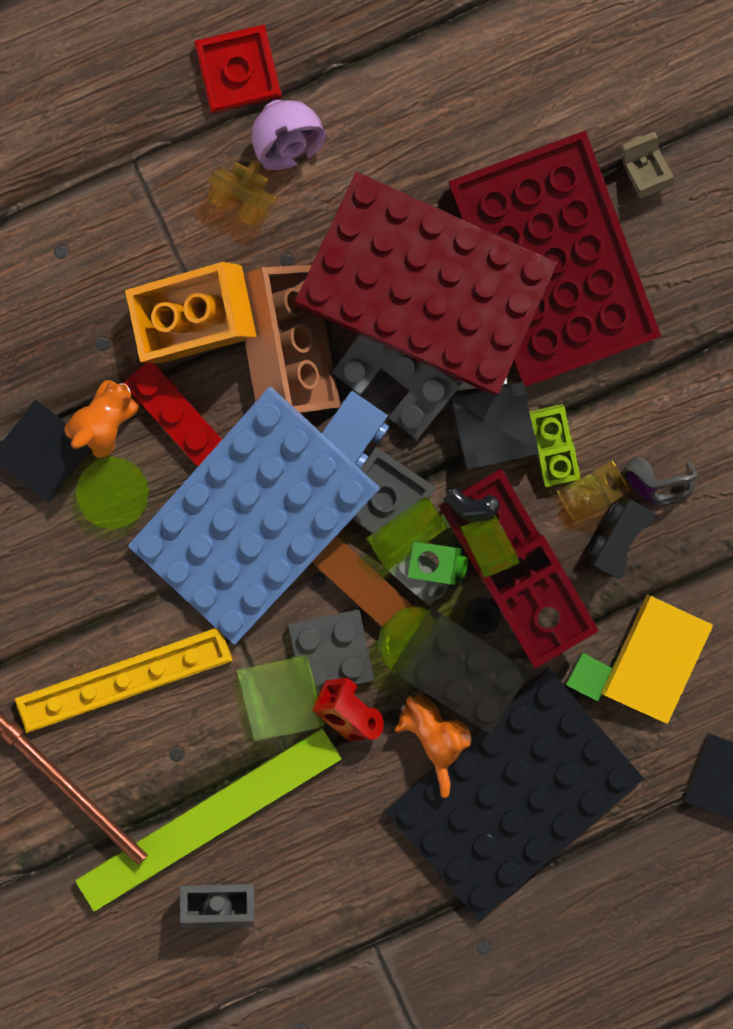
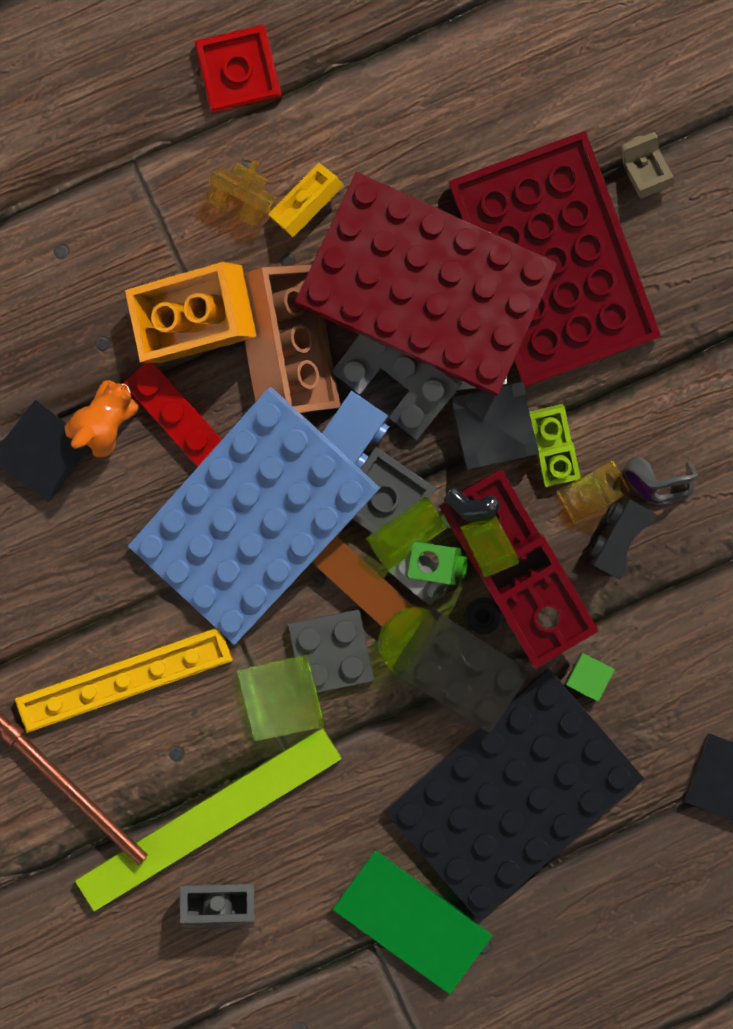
(112, 493): clear neon green tile -> none
(285, 132): lavender cylinder -> none
(306, 199): none -> yellow plate
(346, 712): red leg -> none
(412, 921): none -> green tile
(440, 738): orange animal -> none
(657, 659): yellow tile -> none

